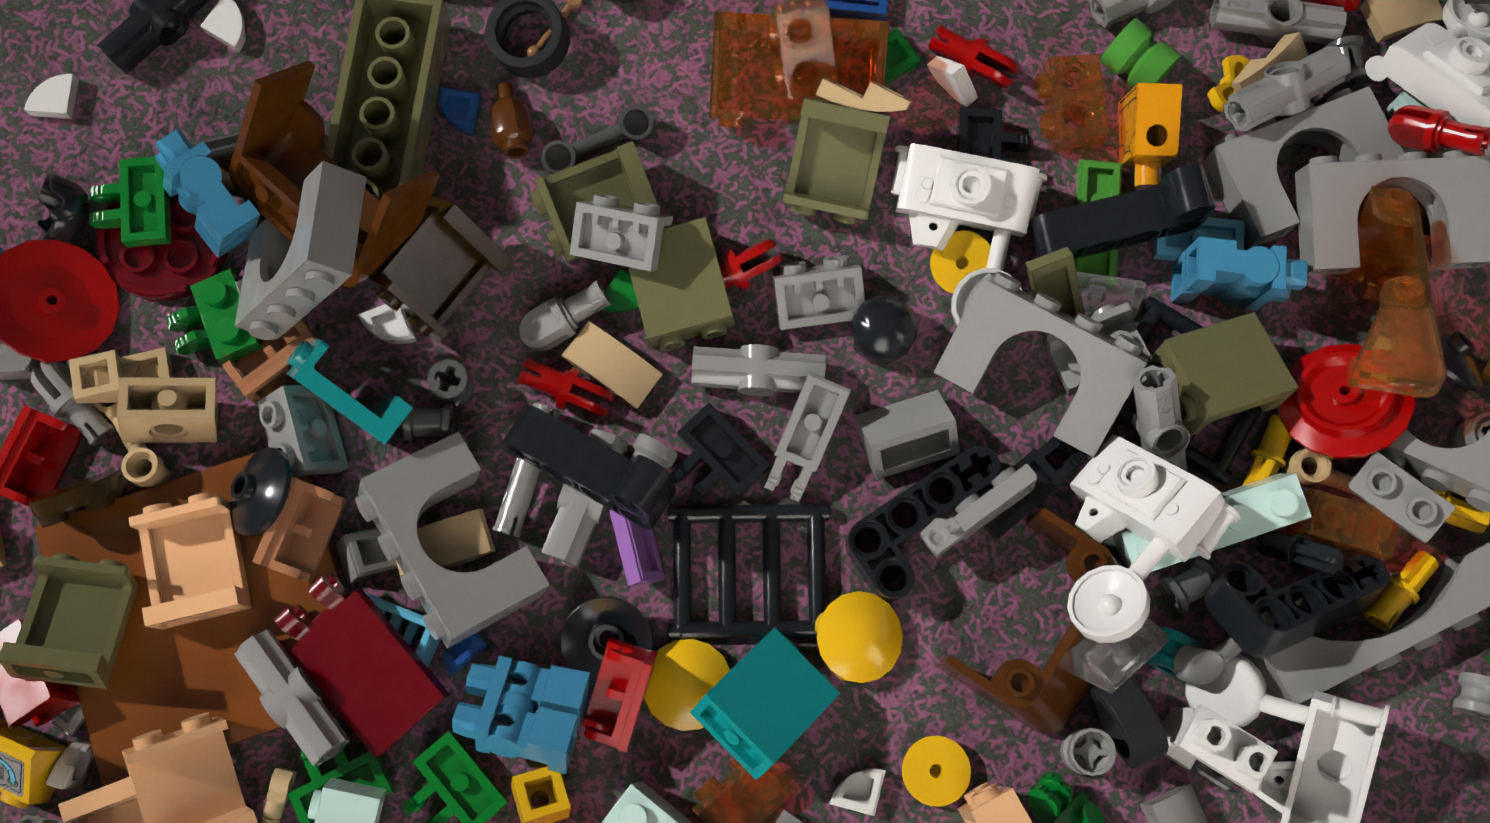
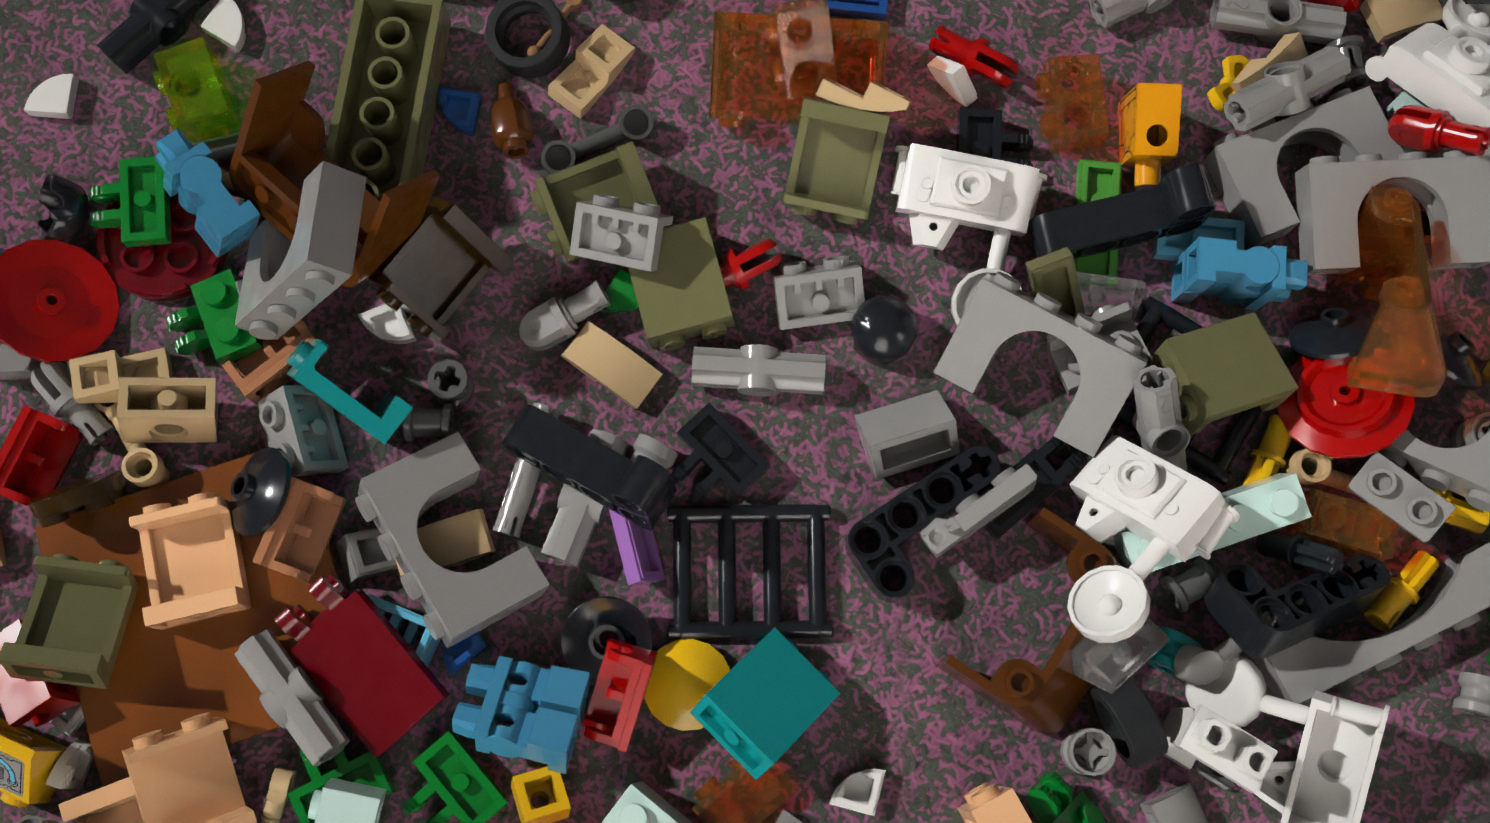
(188, 68): none -> clear neon green brick
(563, 386): red arm -> none
(592, 72): none -> tan slope
(808, 431): light grey hinge -> none
(859, 637): yellow dish -> none
(899, 58): green tile -> none
(936, 771): yellow piece -> none
(961, 256): yellow piece -> none
(1138, 56): bright green wheel -> none
(1330, 334): none -> black dish

